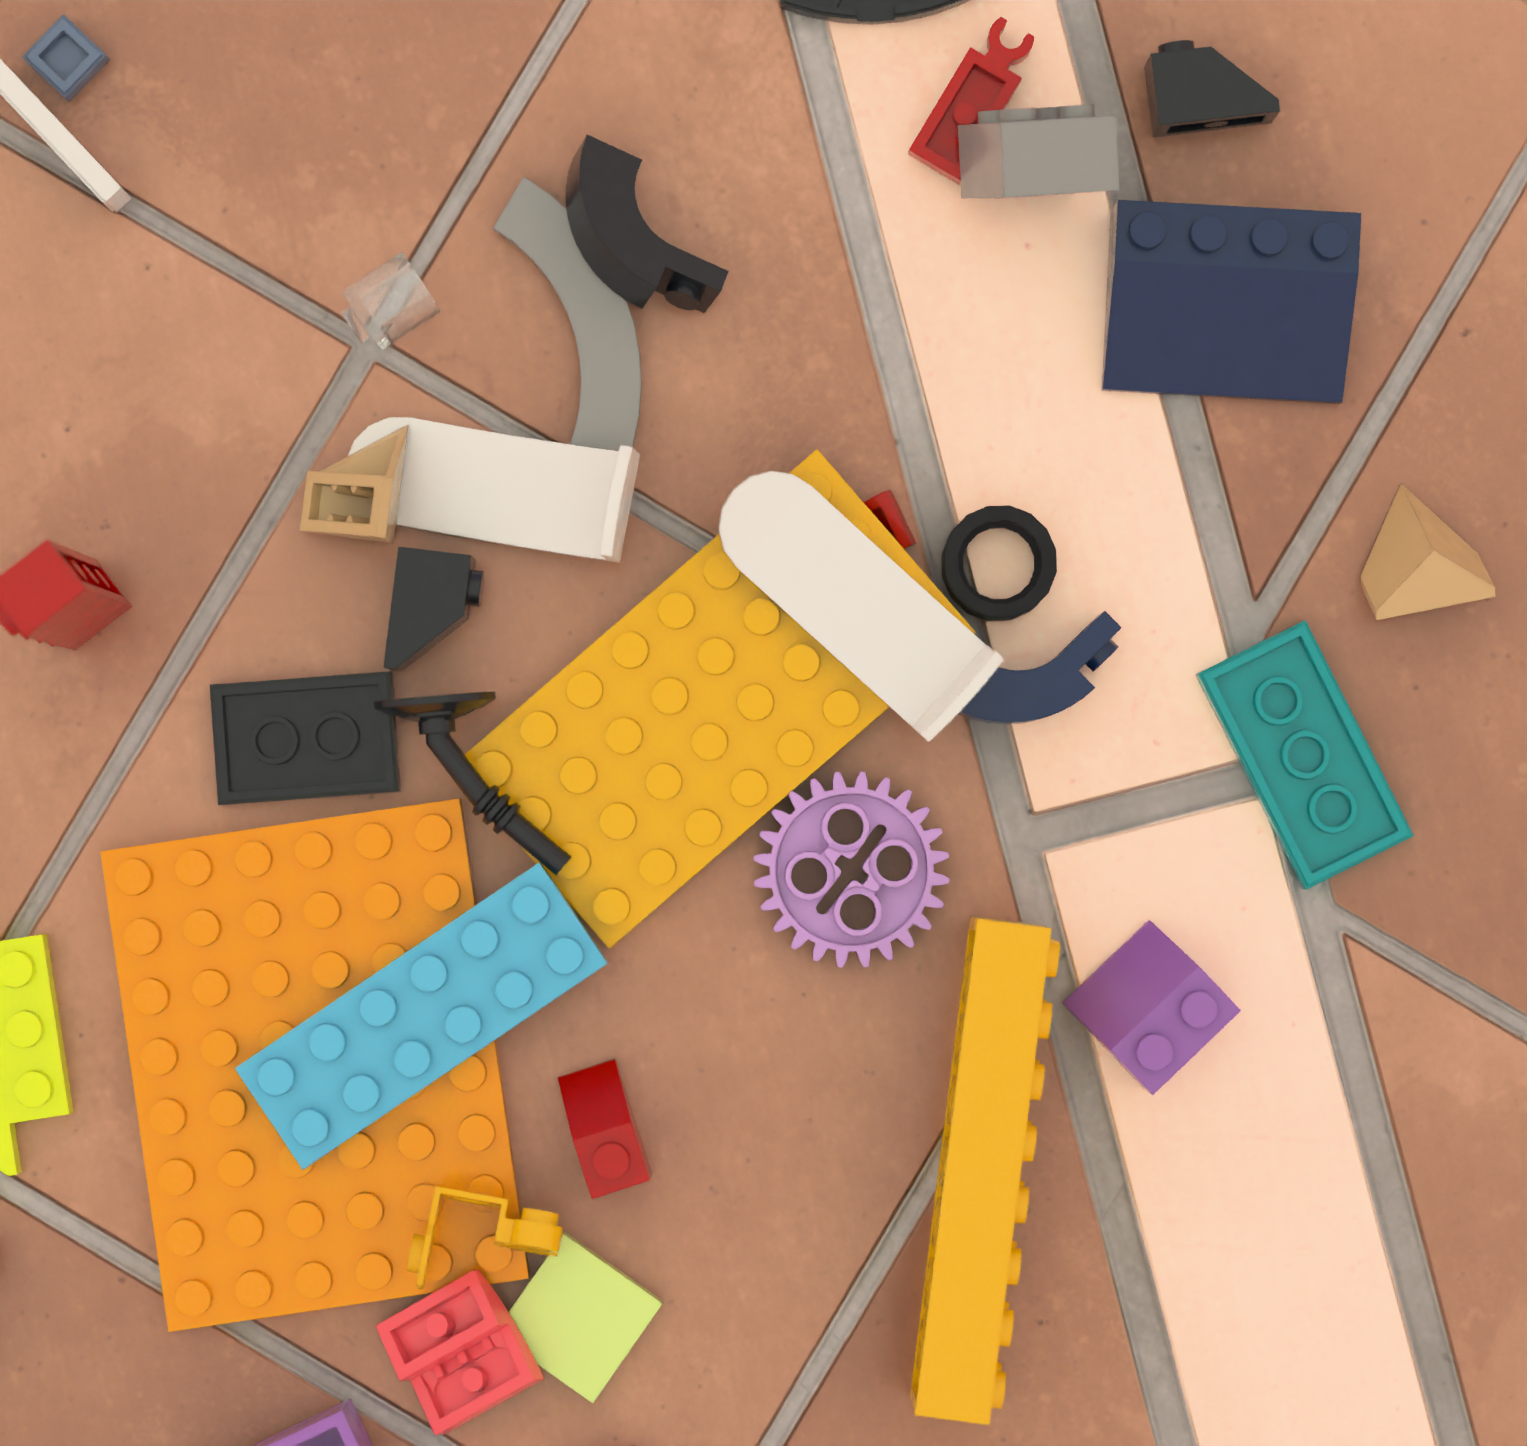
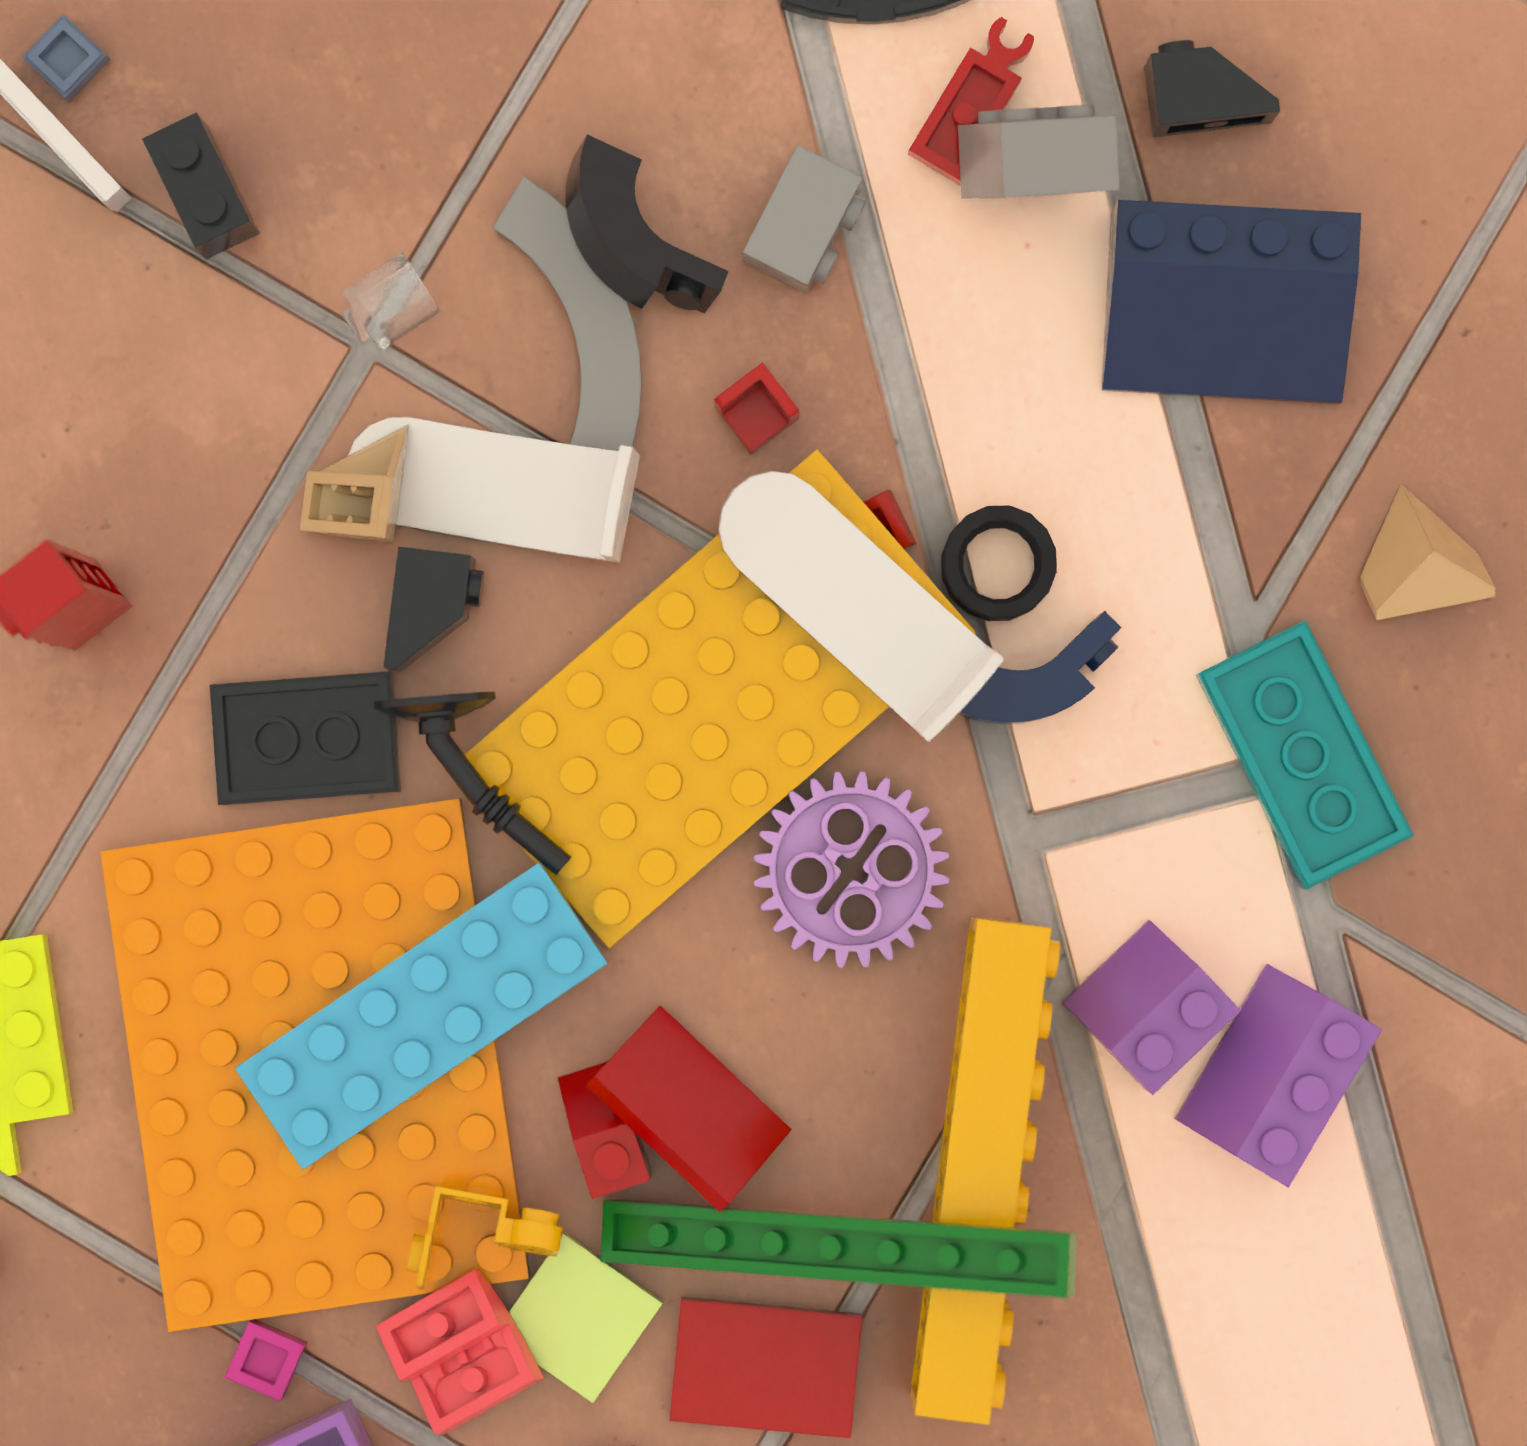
(201, 186): none -> black brick
(265, 1359): none -> dark pink tile
(689, 1108): none -> red tile
(756, 408): none -> red panel
(766, 1367): none -> red tile
(803, 221): none -> light grey brick
(841, 1248): none -> green plate
(1278, 1074): none -> medium lavender slope

